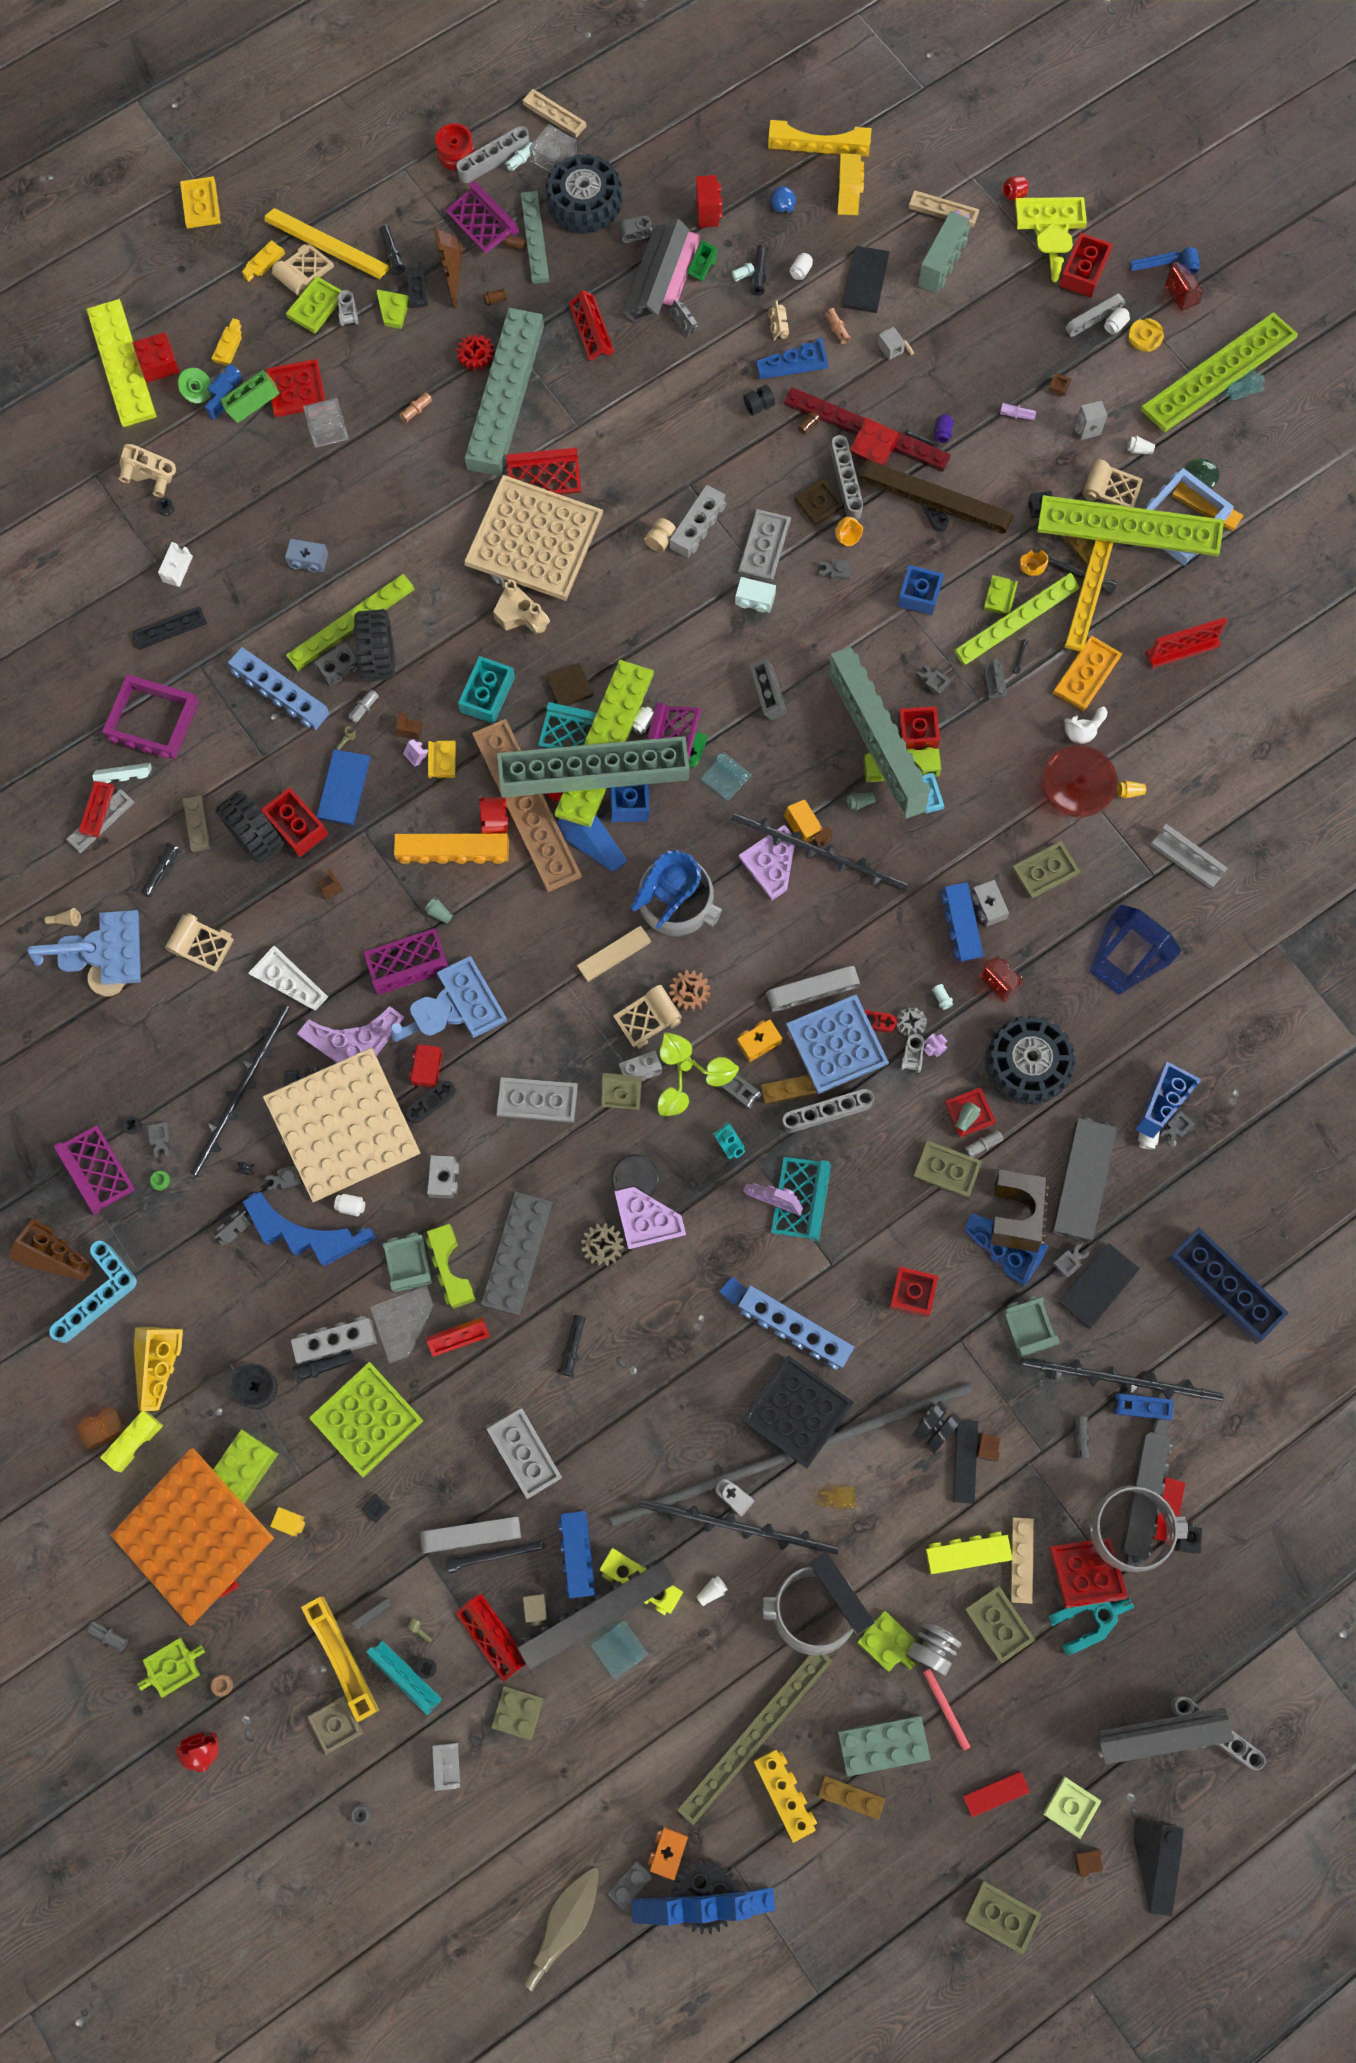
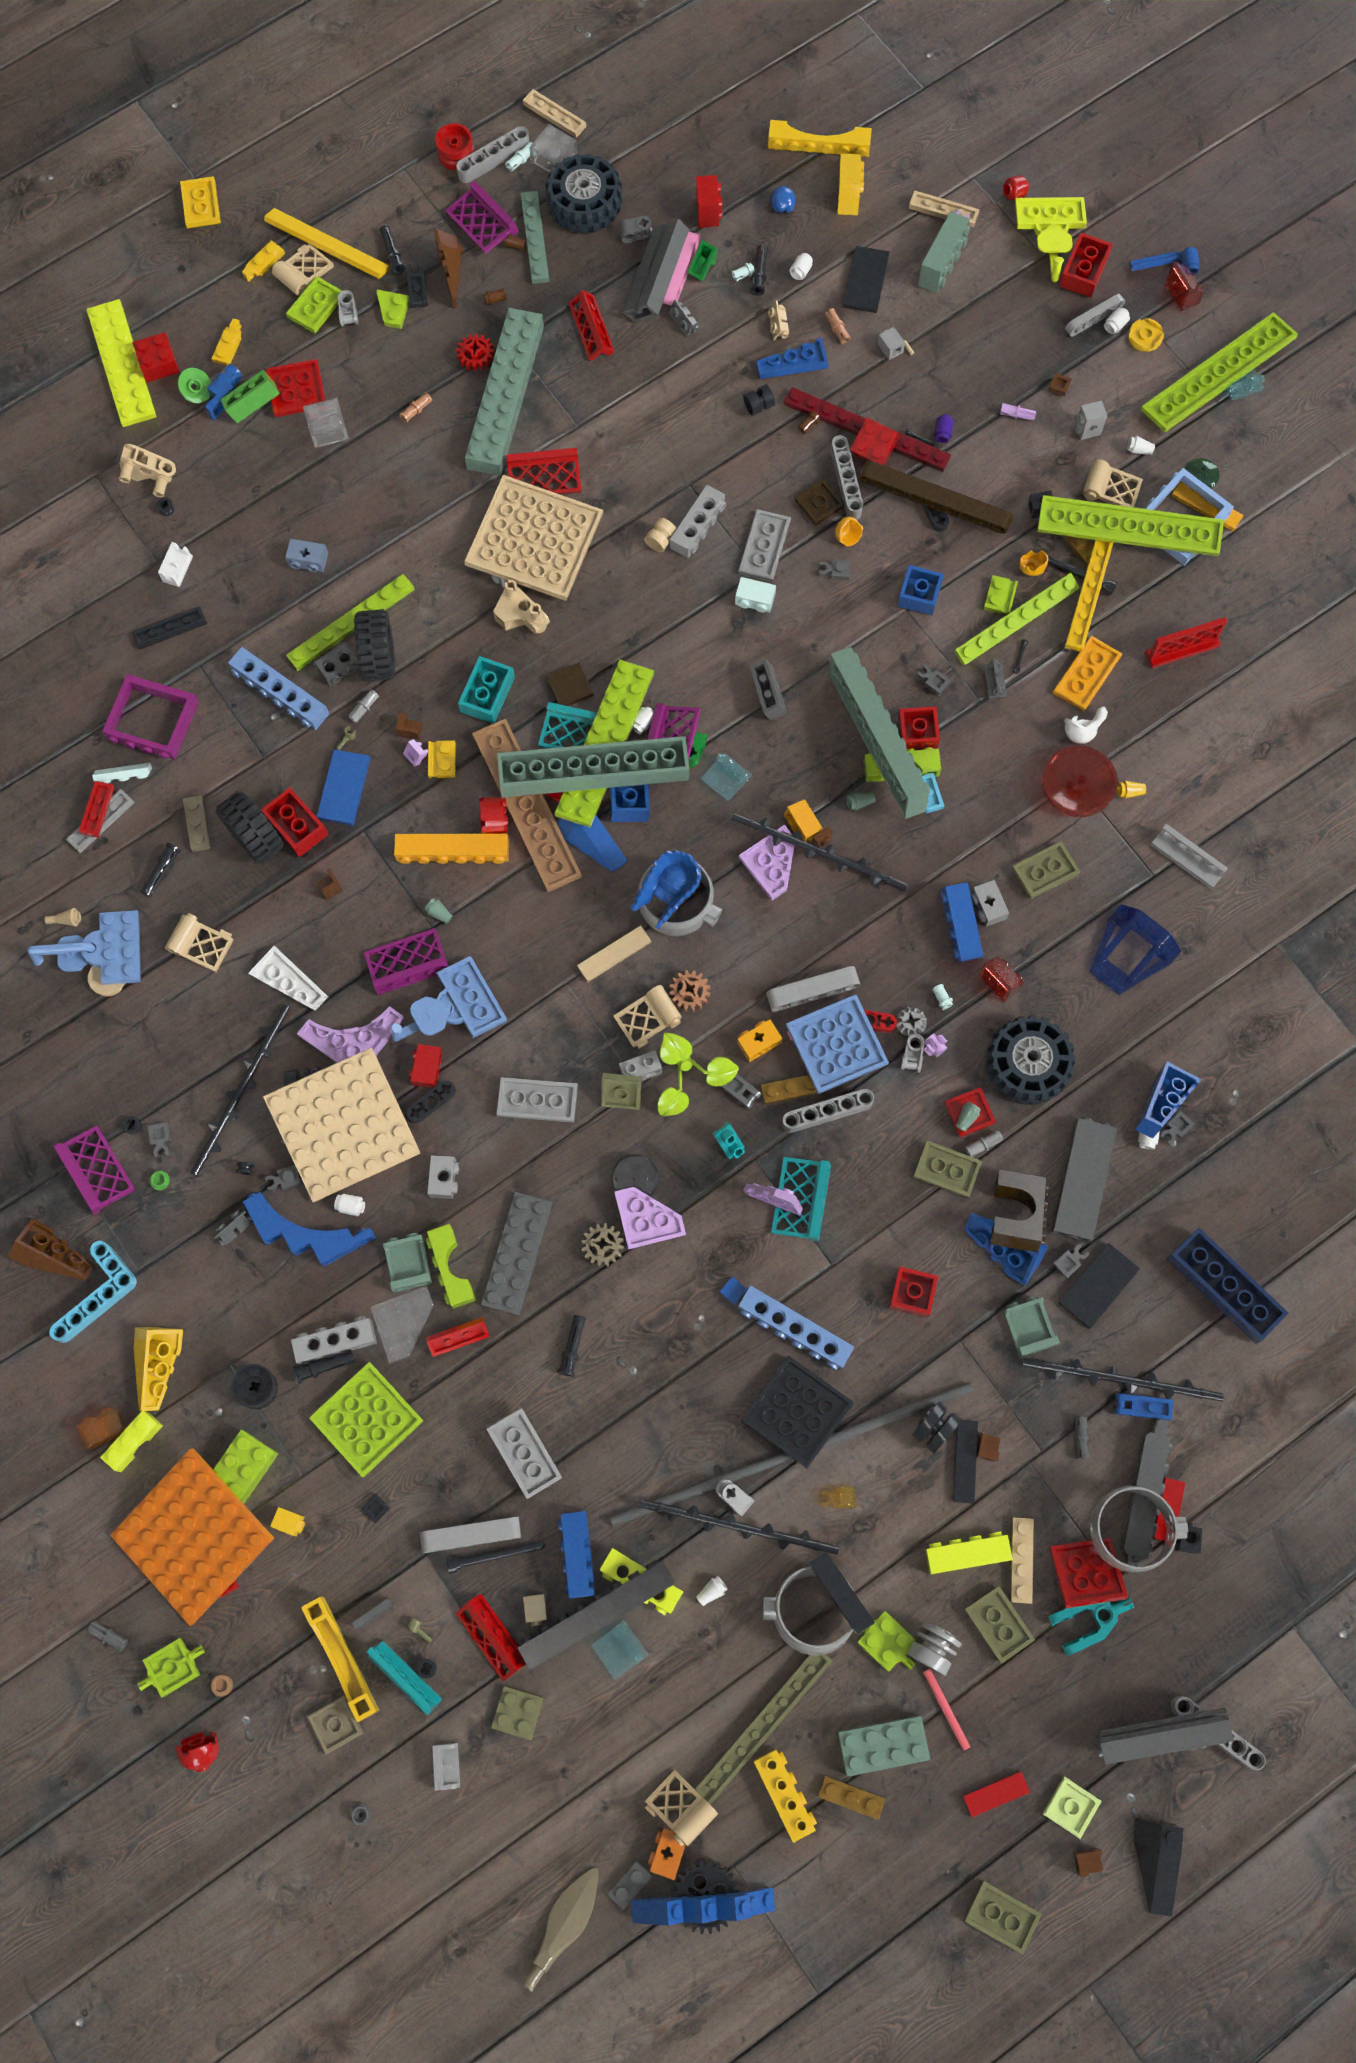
(692, 1820): none -> tan piece

